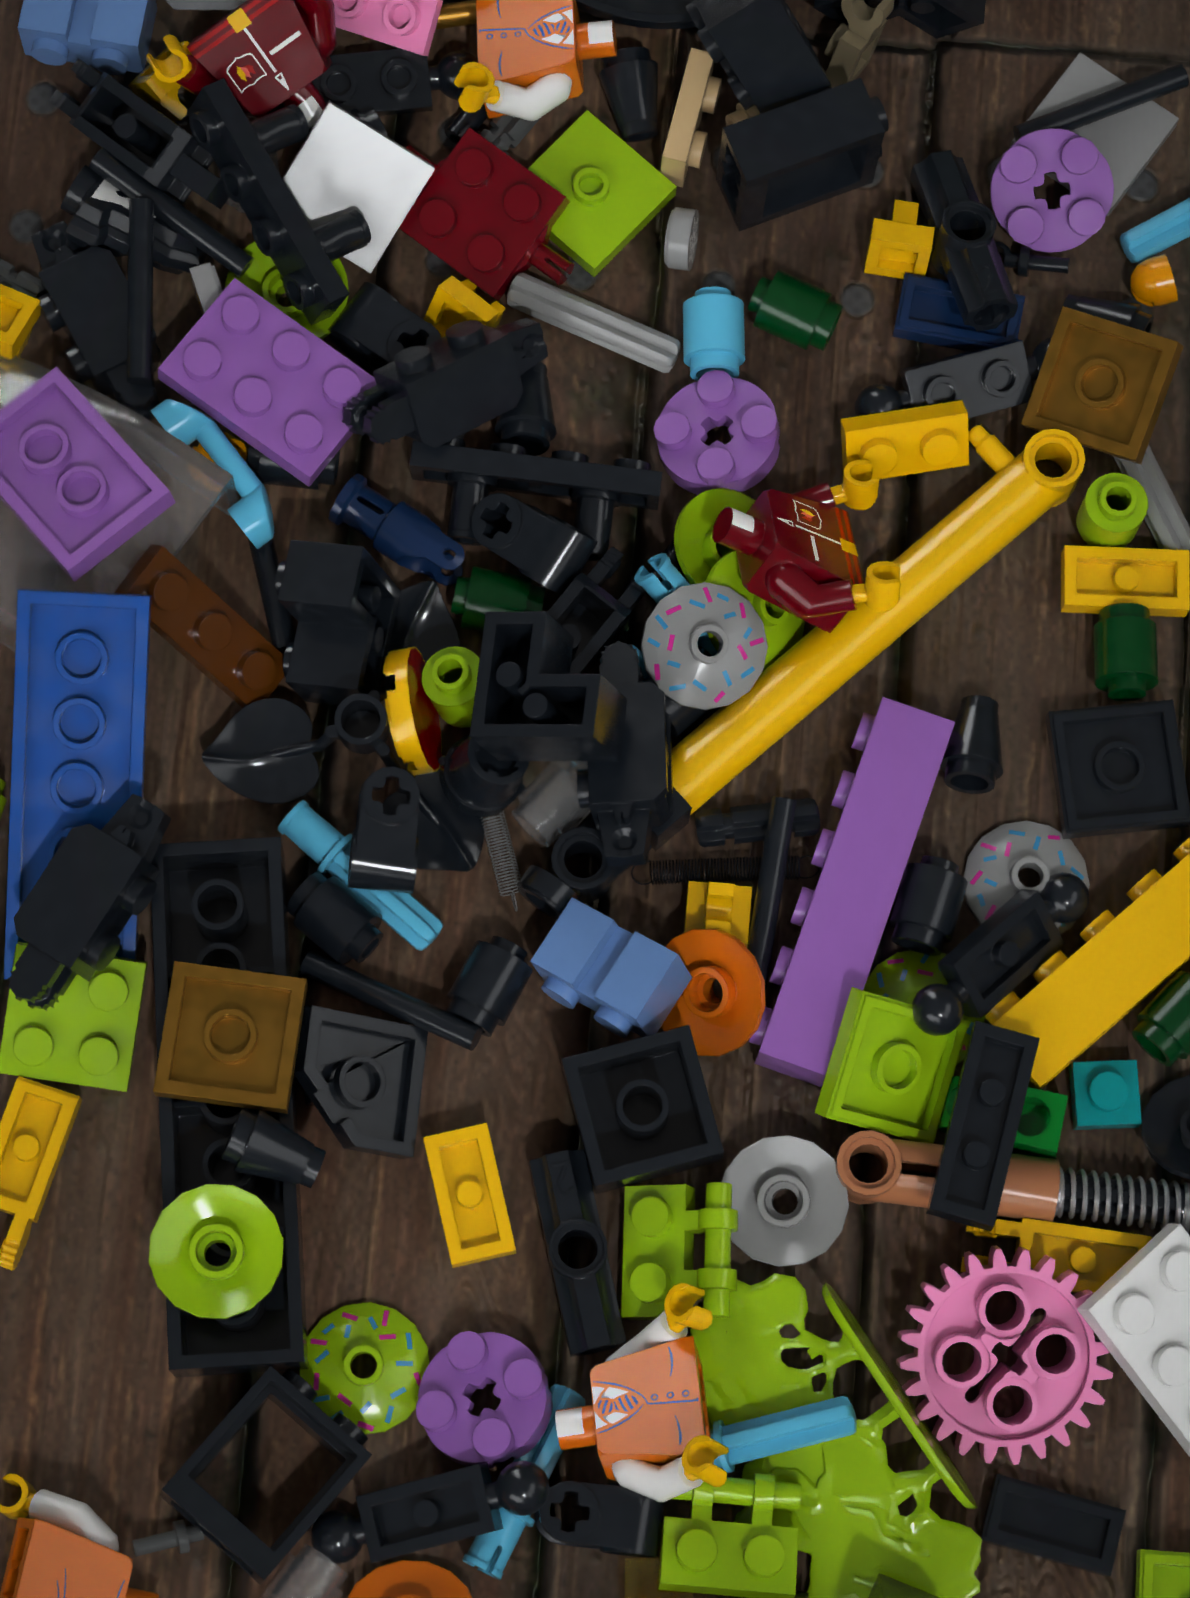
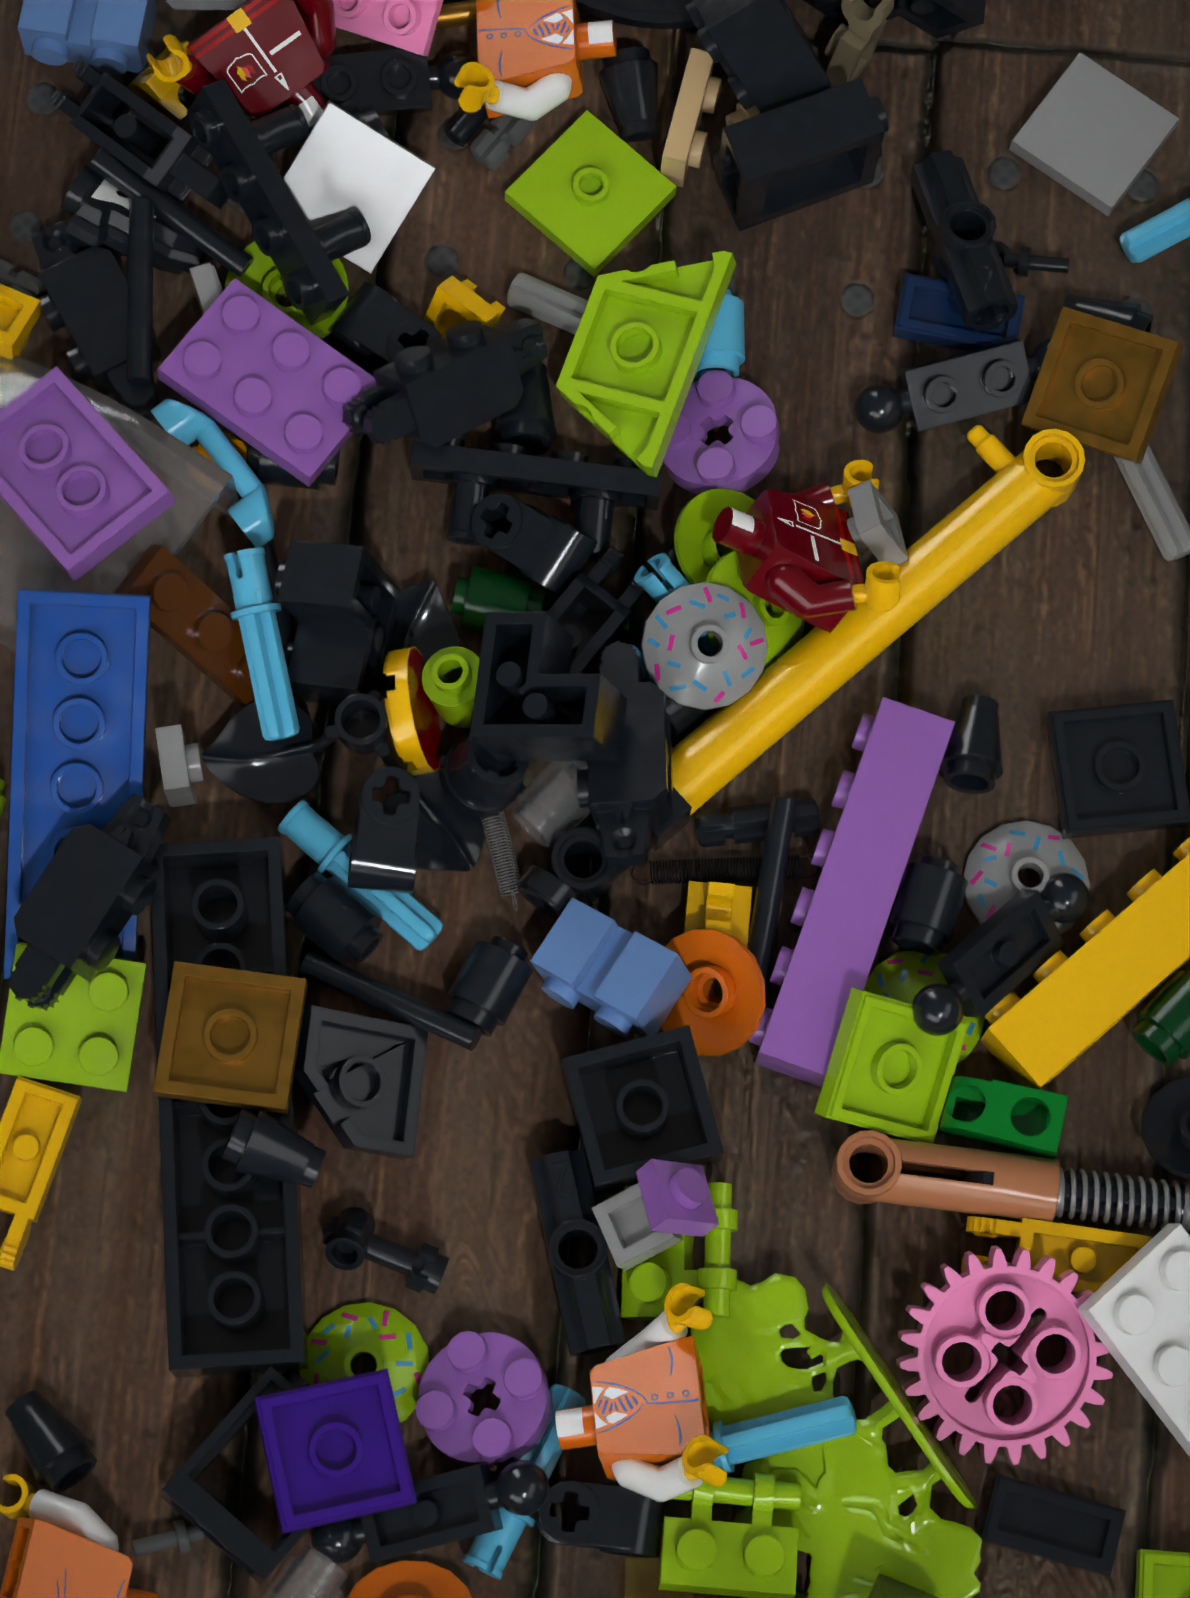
(52, 1444): none -> black cone
(179, 765): none -> light grey plate
(209, 1217): lime dish -> none
(262, 643): none -> medium azure axle
(334, 1451): none -> dark purple tile
(352, 1240): none -> black bar
(398, 531): dark blue piece -> none
(469, 1195): yellow plate -> none
(487, 216): dark red plate -> none
(628, 1229): none -> light grey plate
(642, 352): none -> lime wing
(676, 1198): none -> medium lavender plate
(681, 238): light grey tile -> none
(786, 1165): light grey dish -> none
(795, 311): dark green brick -> none
(875, 524): none -> light grey plate
(899, 244): yellow tile -> none
(908, 439): yellow plate -> none
(983, 1126): black plate -> none
(1079, 212): medium lavender plate -> none
(1105, 1094): teal plate -> none
(1109, 102): black bar -> none
(1112, 511): lime brick -> none
(1115, 575): yellow plate -> none
(1125, 651): dark green brick -> none
(1154, 282): light orange hinge -> none

